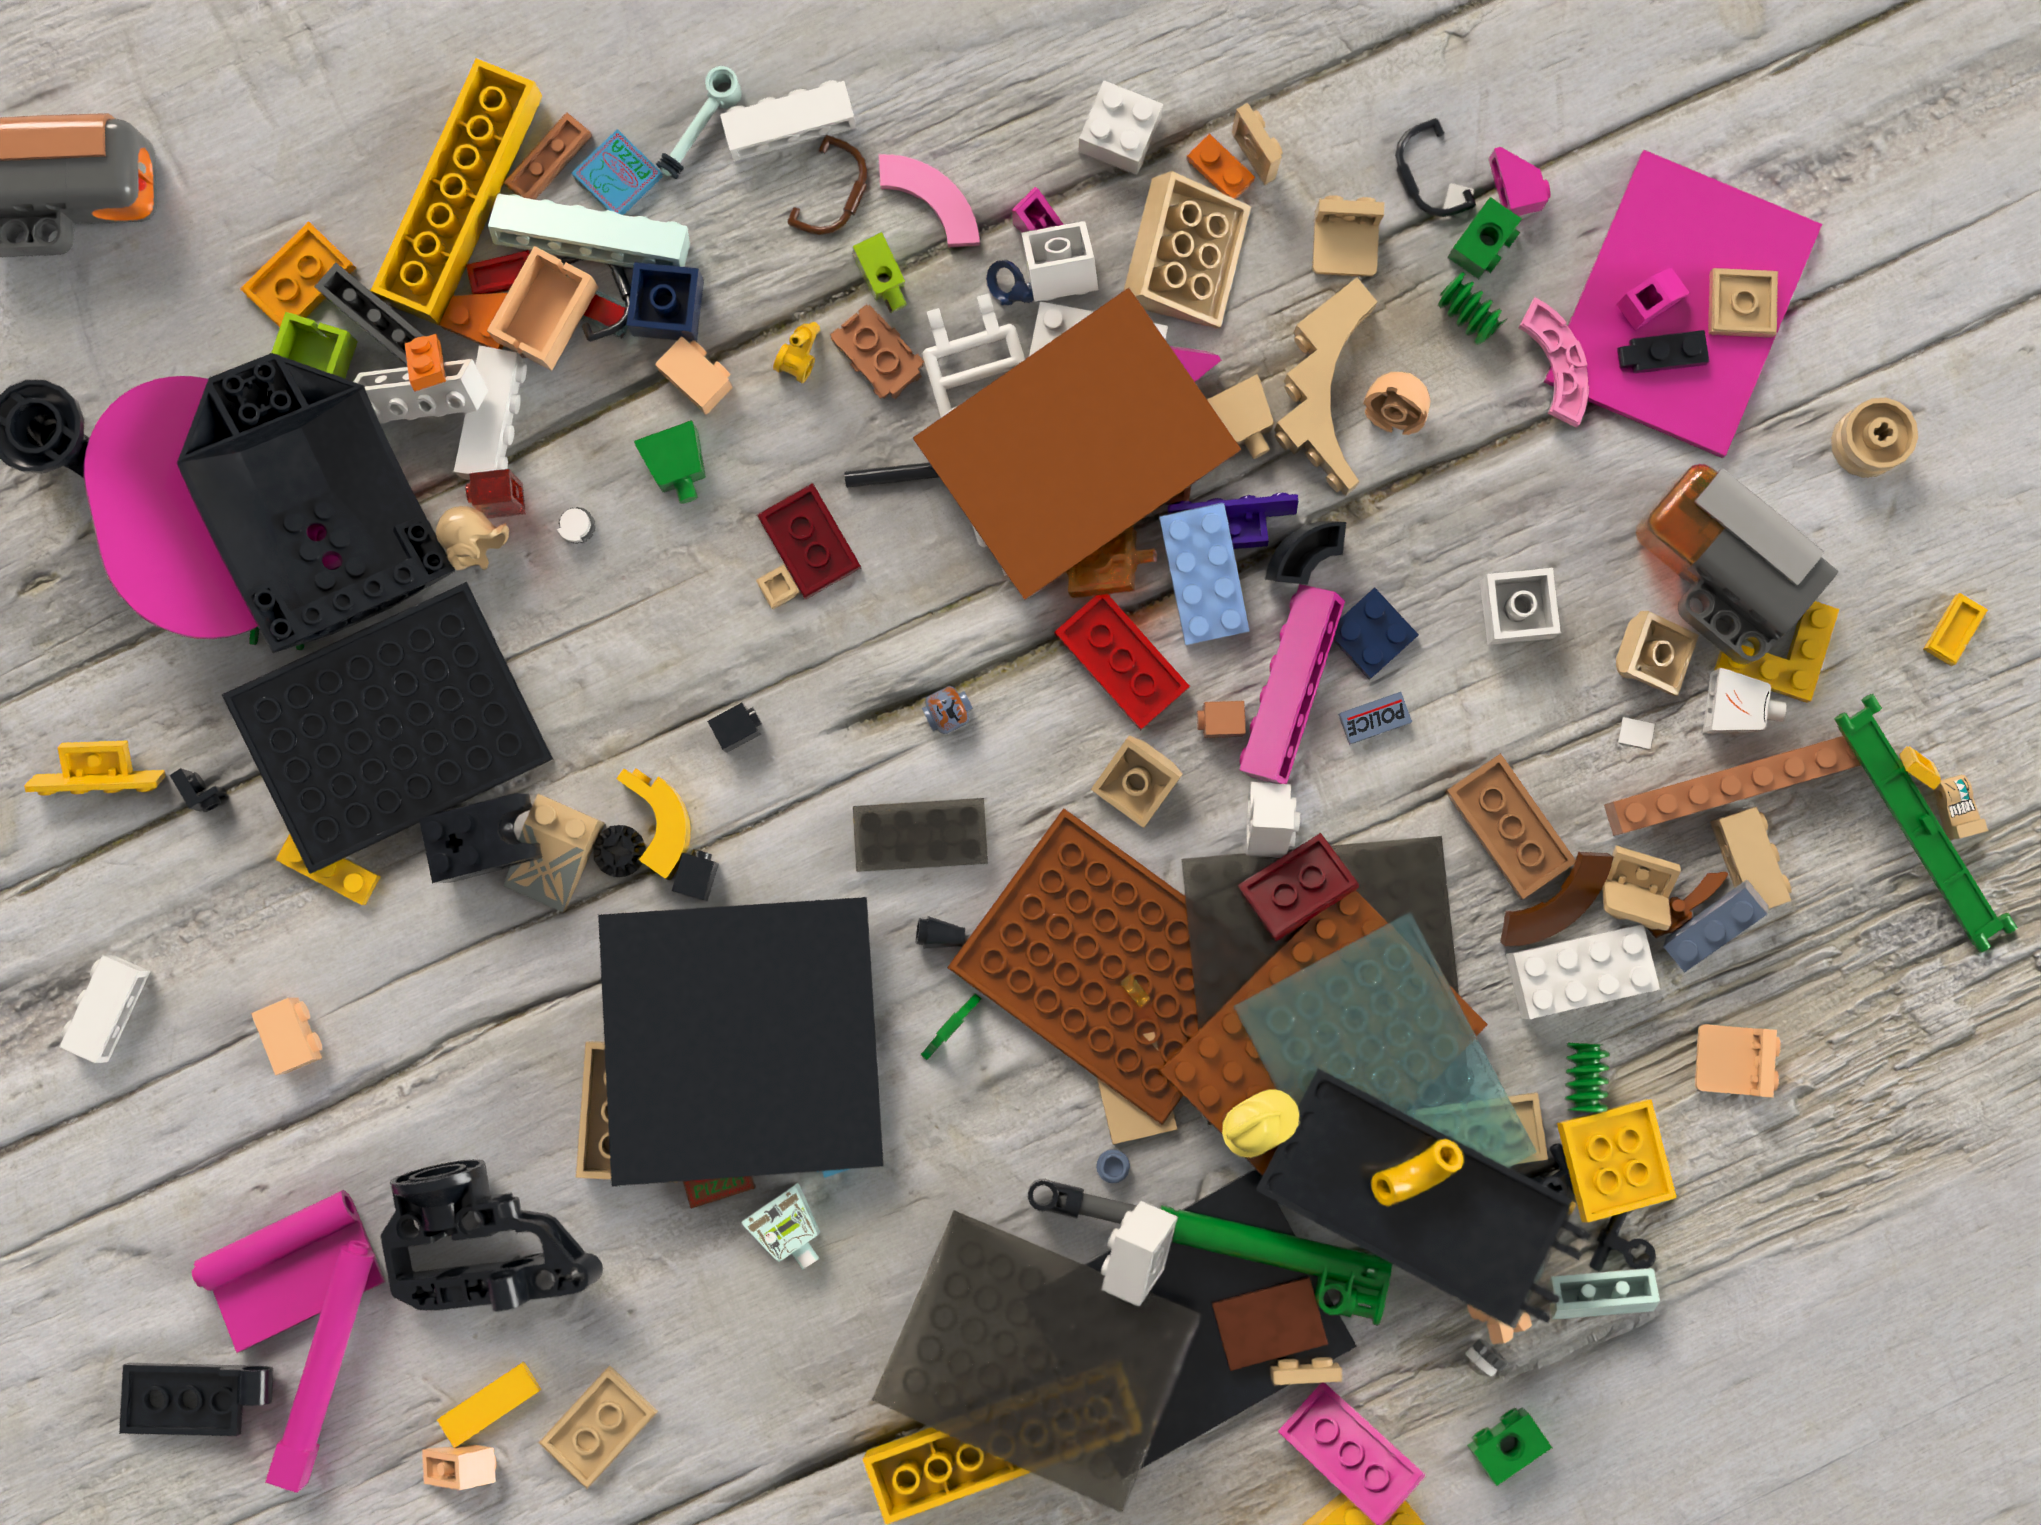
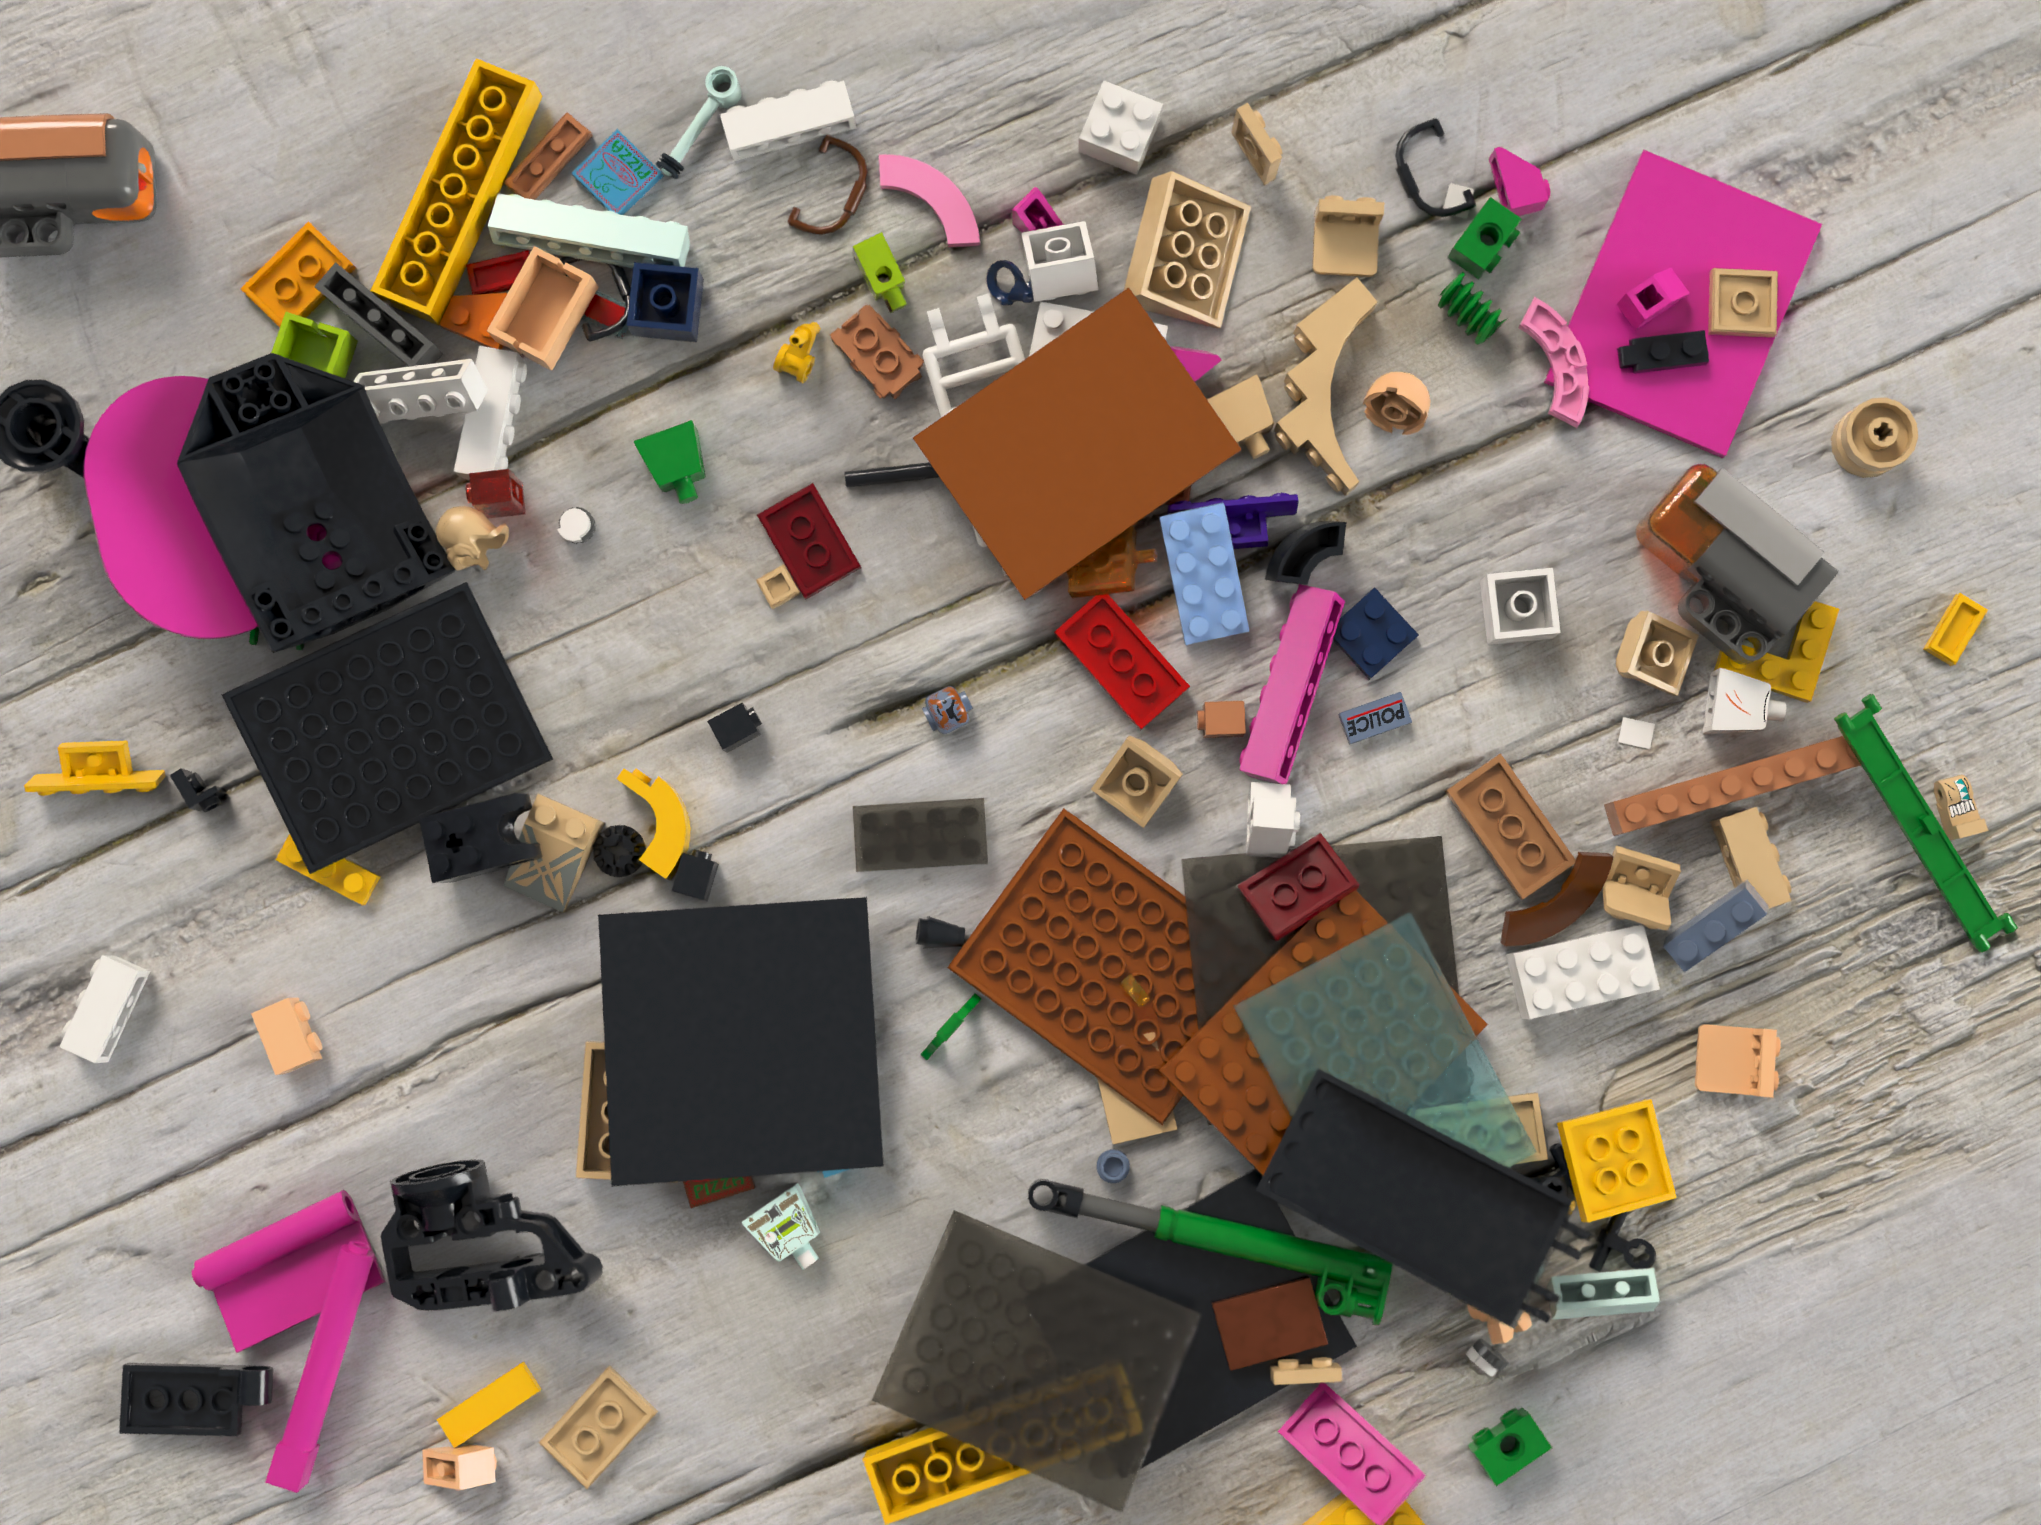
(425, 362): orange plate -> none
(694, 375): light nougat brick -> none
(1138, 1252): white brick -> none
(1220, 167): orange plate -> none
(1260, 1123): light yellow piece -> none
(1417, 1173): yellow cylinder -> none
(1587, 1077): green piece -> none
(1680, 909): dark orange piece -> none
(1920, 767): yellow tile -> none

